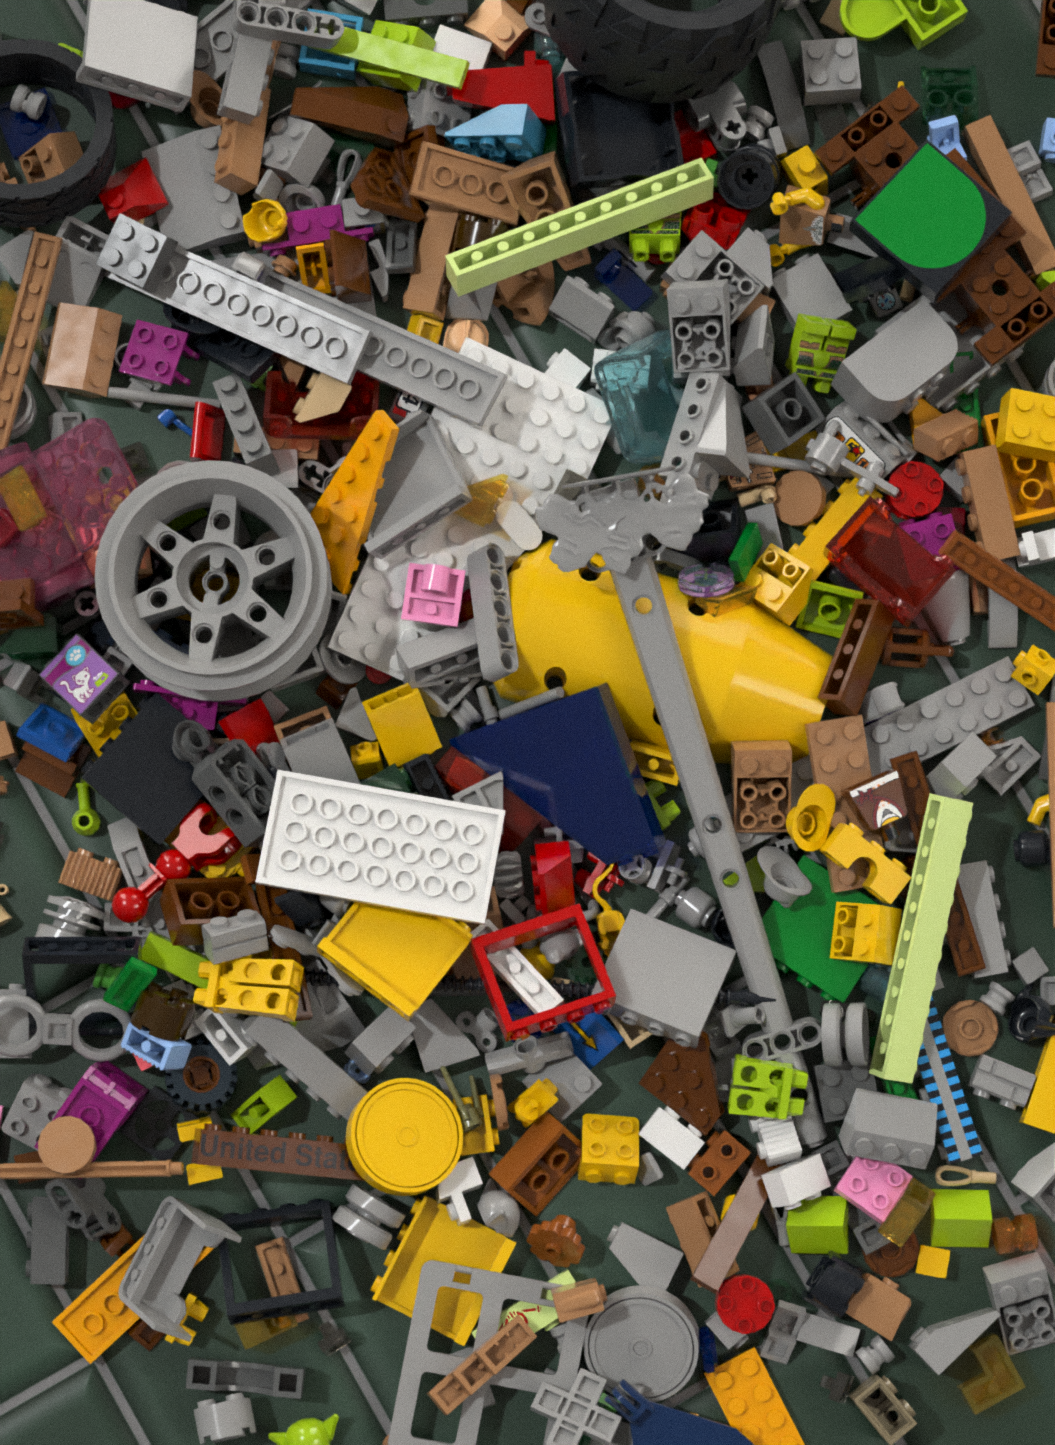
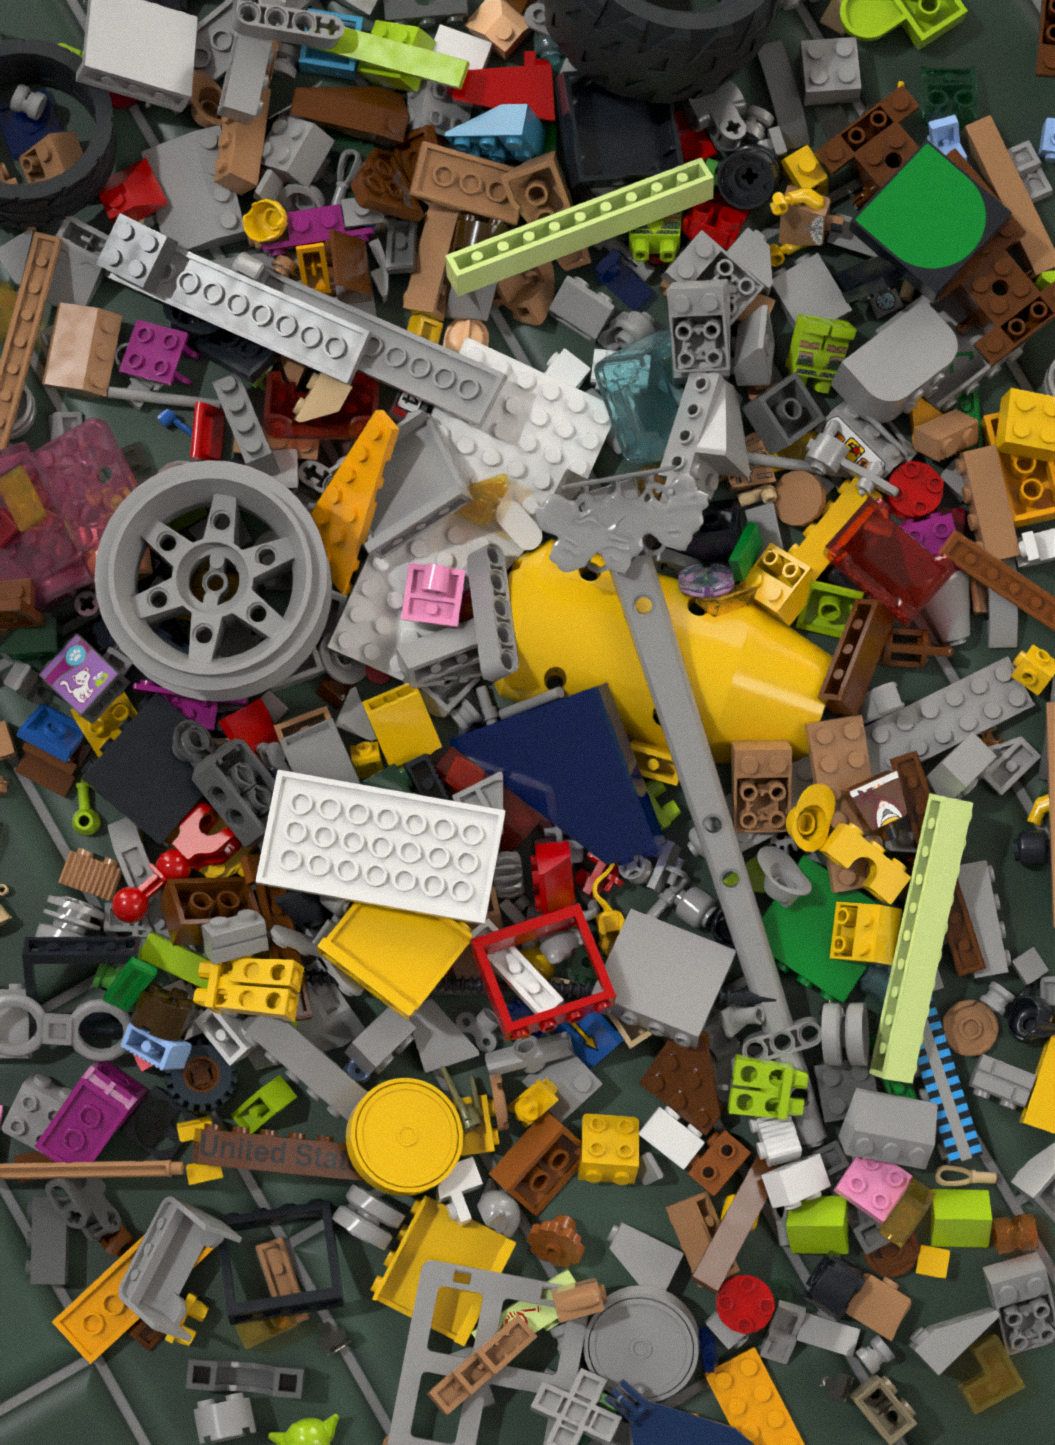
(67, 1145): medium nougat tile -> none

